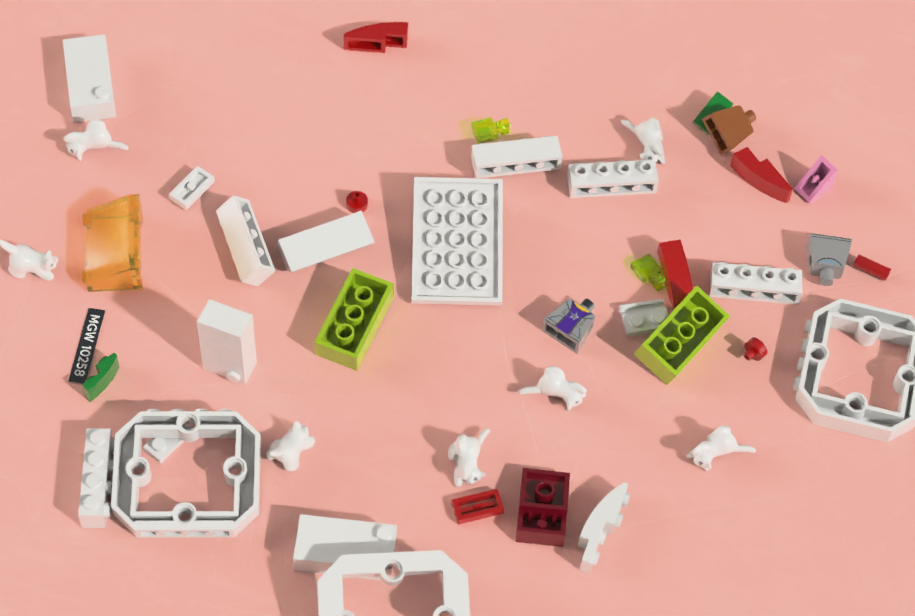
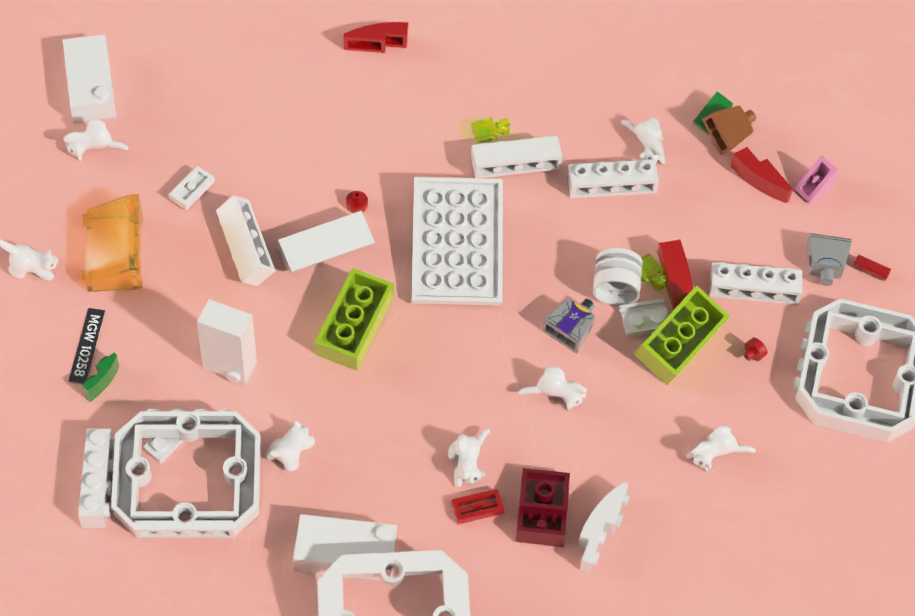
(617, 276): none -> white wheel

